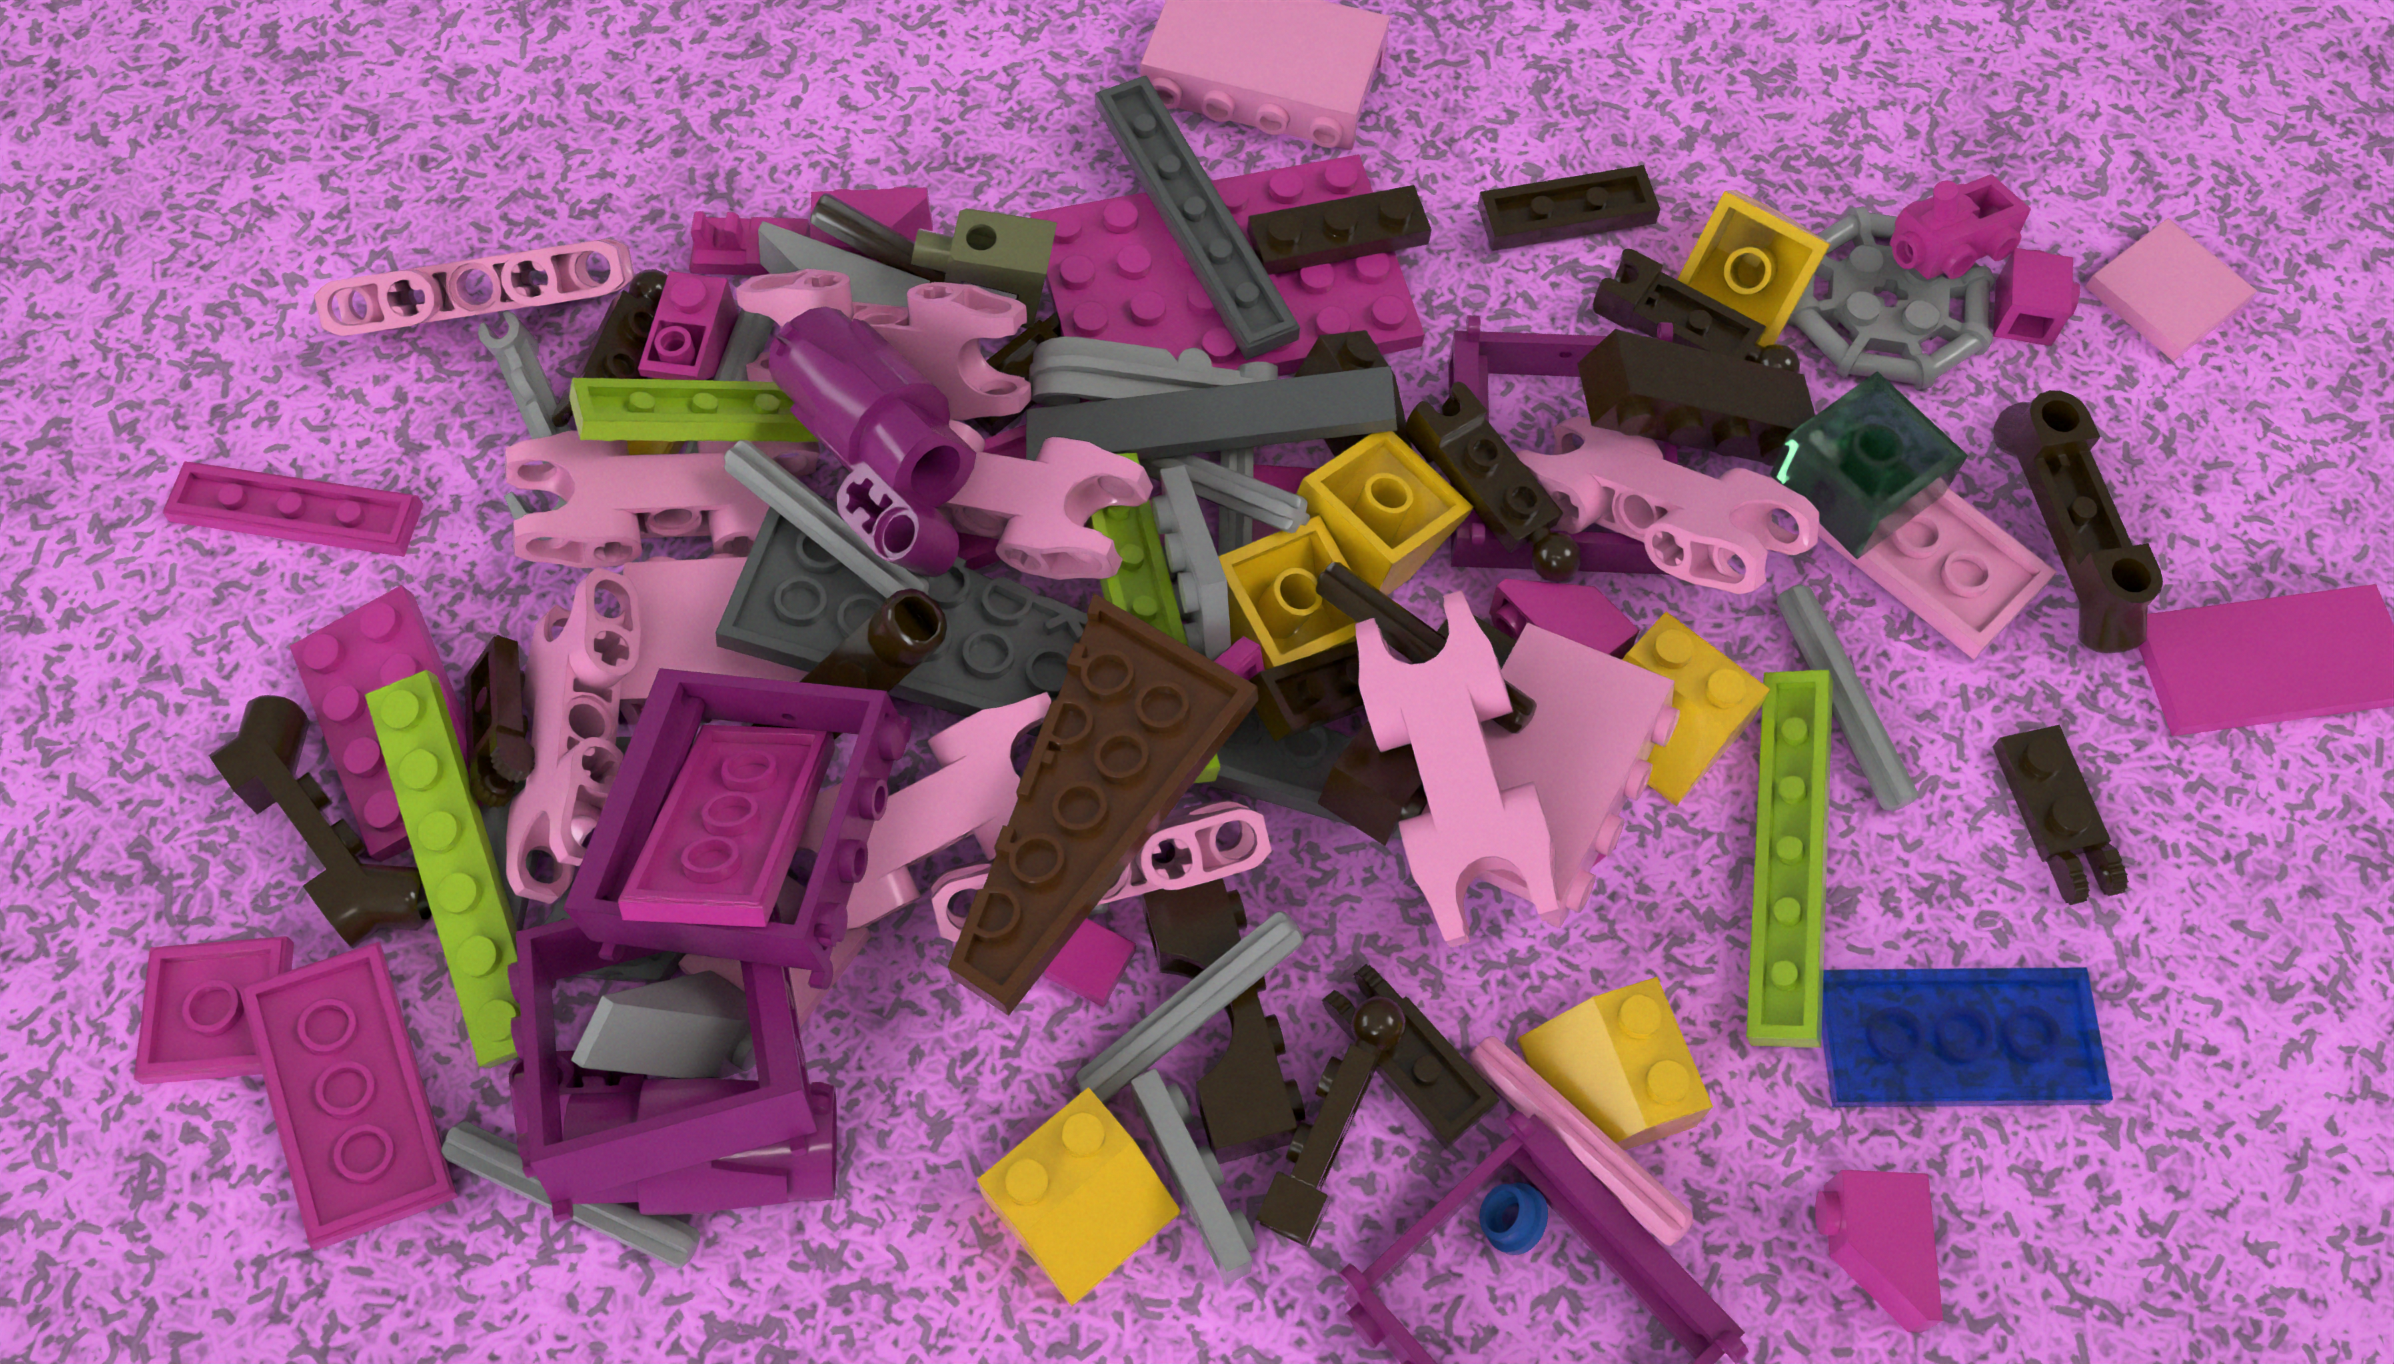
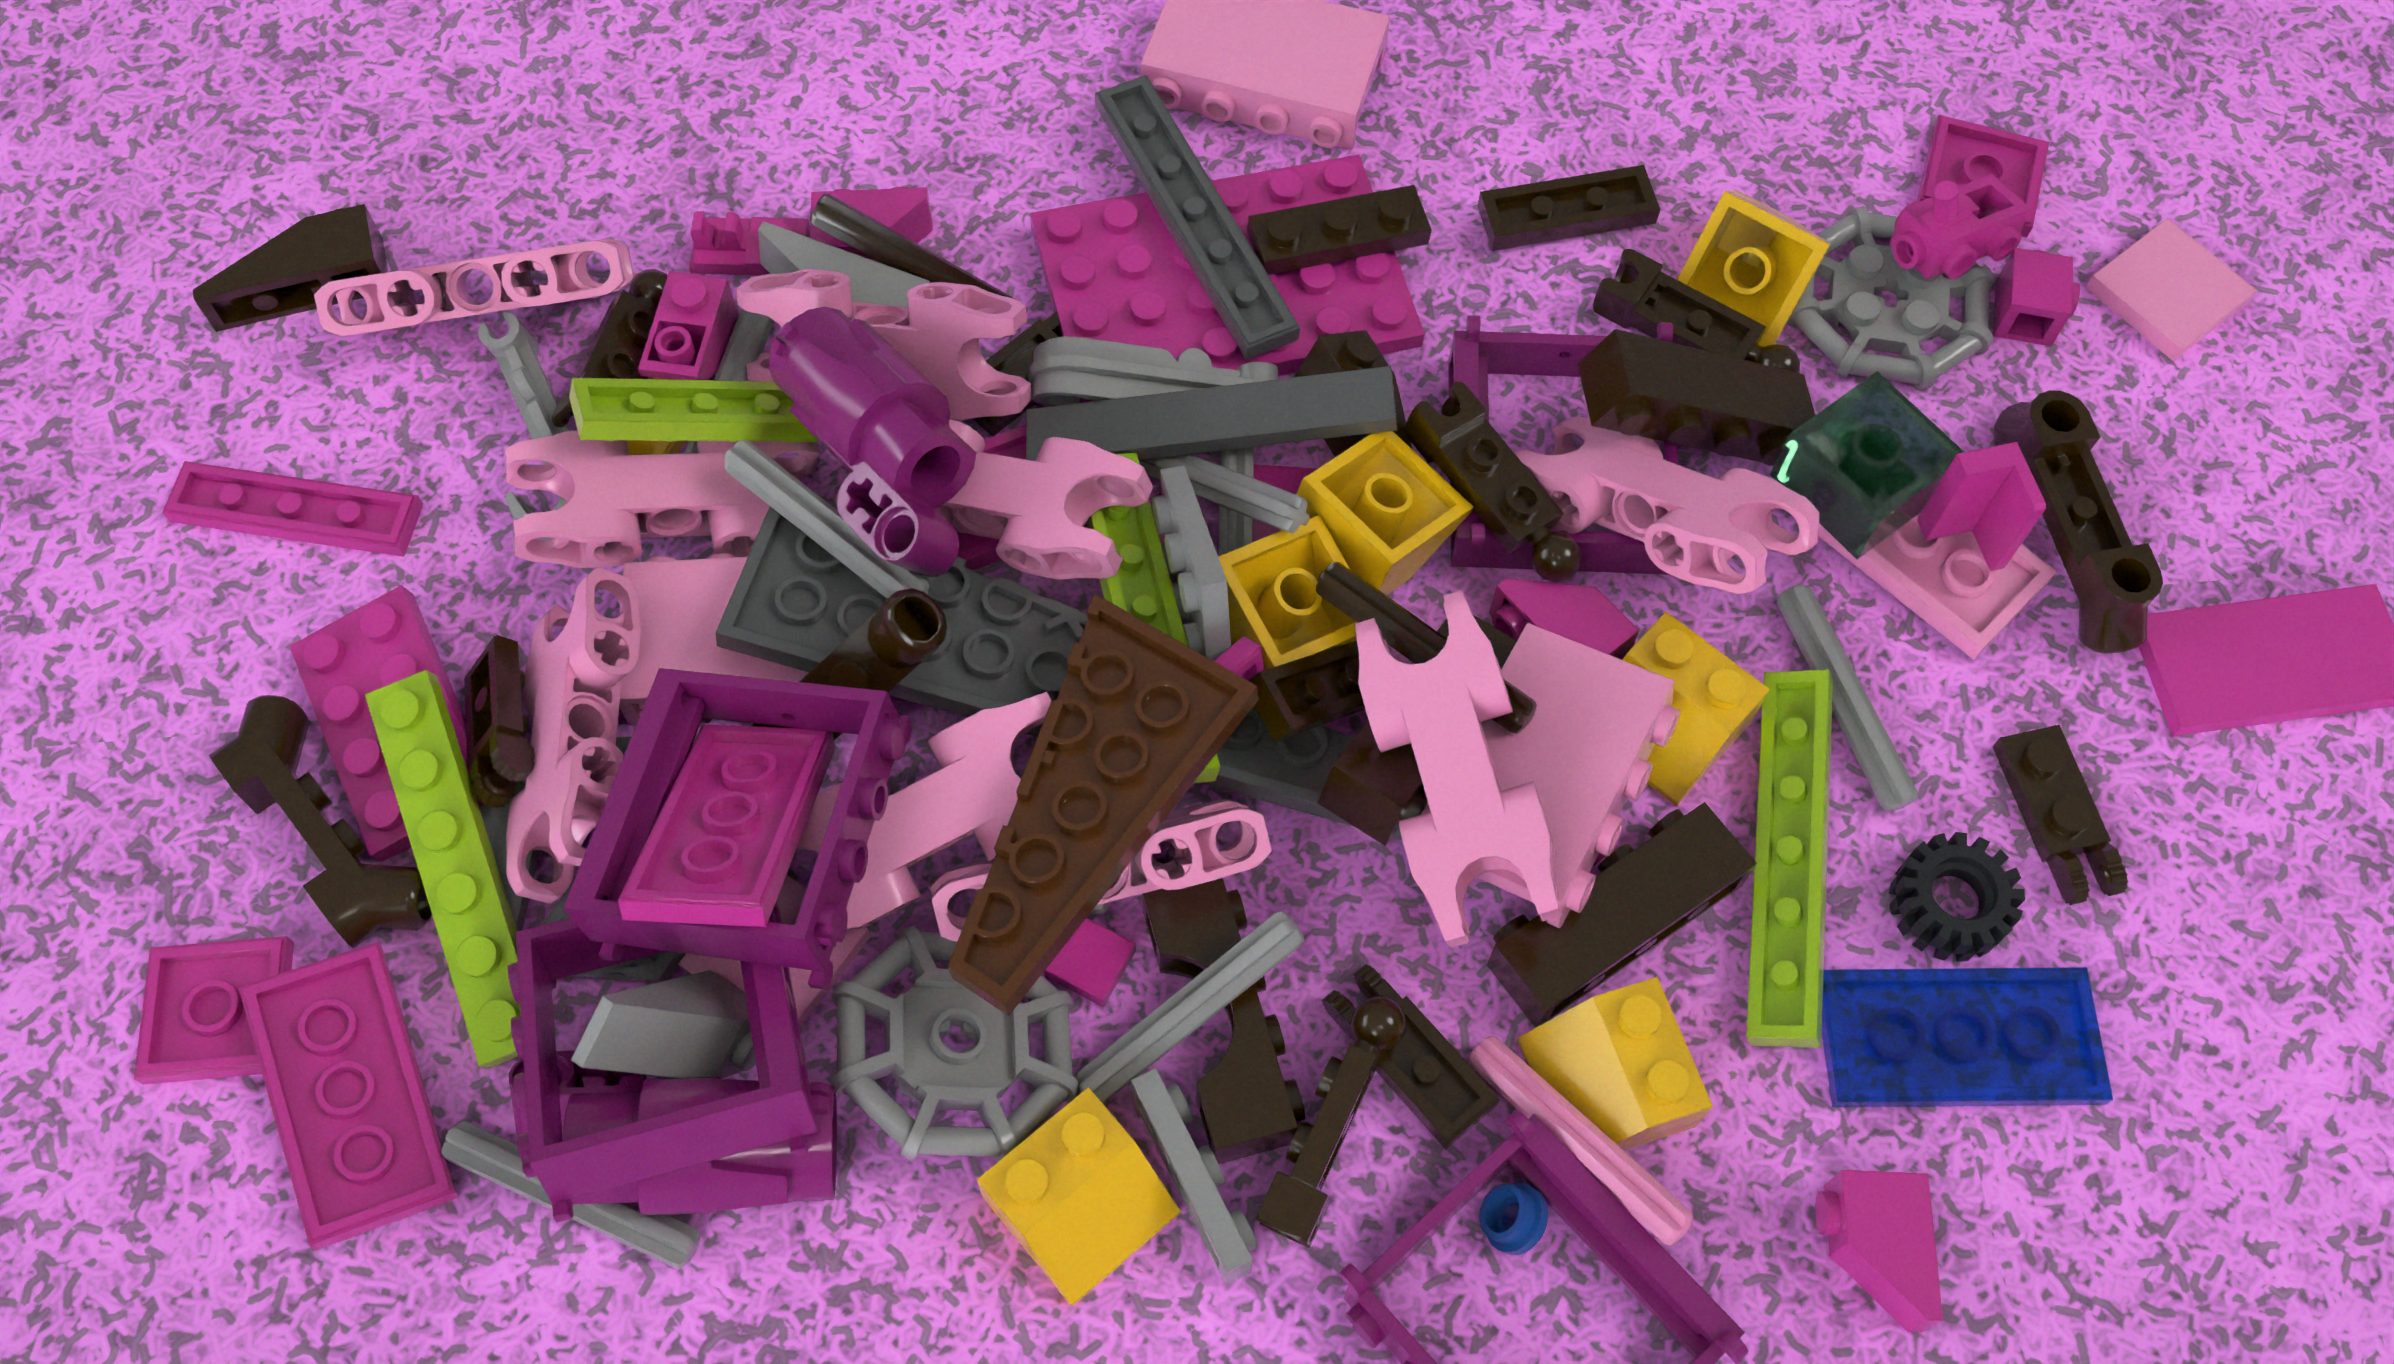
(292, 267): none -> dark brown slope
(934, 1073): none -> light grey plate
(993, 253): olive torso -> none
(1631, 909): none -> dark brown brick
(1933, 925): none -> black tyre
(1970, 151): none -> dark pink tile
(1989, 495): none -> dark pink panel

